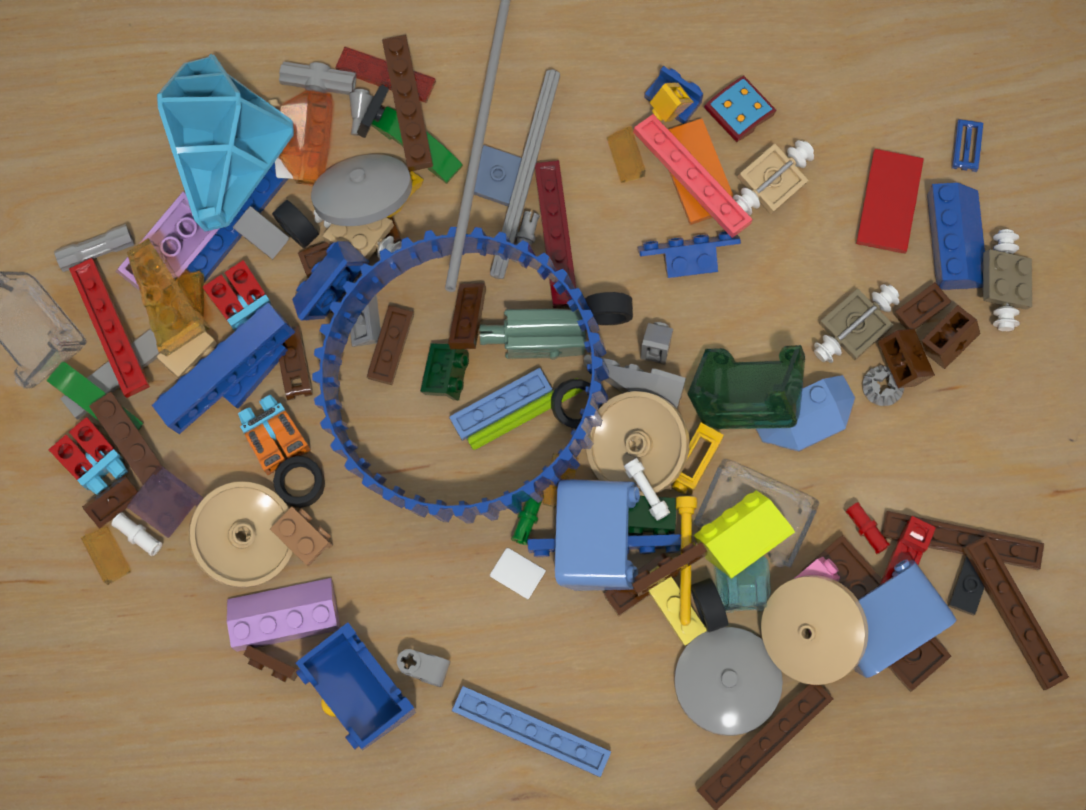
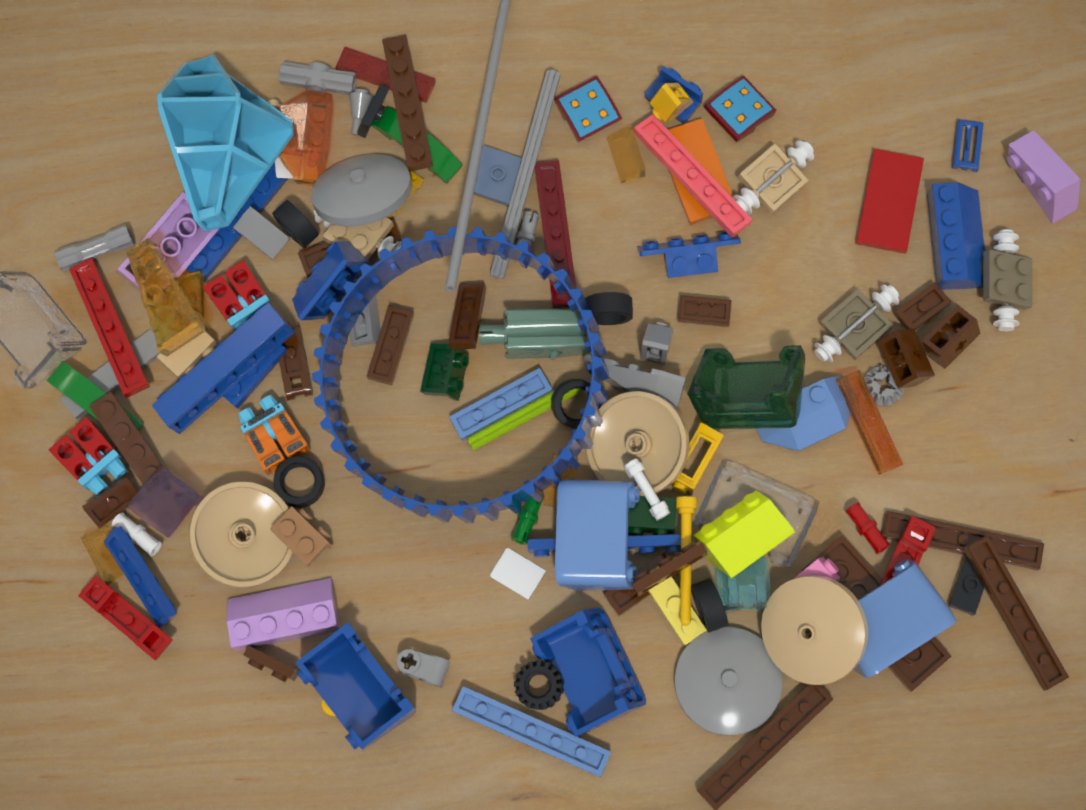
(125, 617): none -> red slope
(140, 576): none -> blue plate
(555, 685): none -> black tyre
(587, 108): none -> dark azure slope
(593, 668): none -> blue windscreen
(704, 311): none -> reddish brown plate
(869, 422): none -> clear orange tile
(1045, 175): none -> lavender wedge

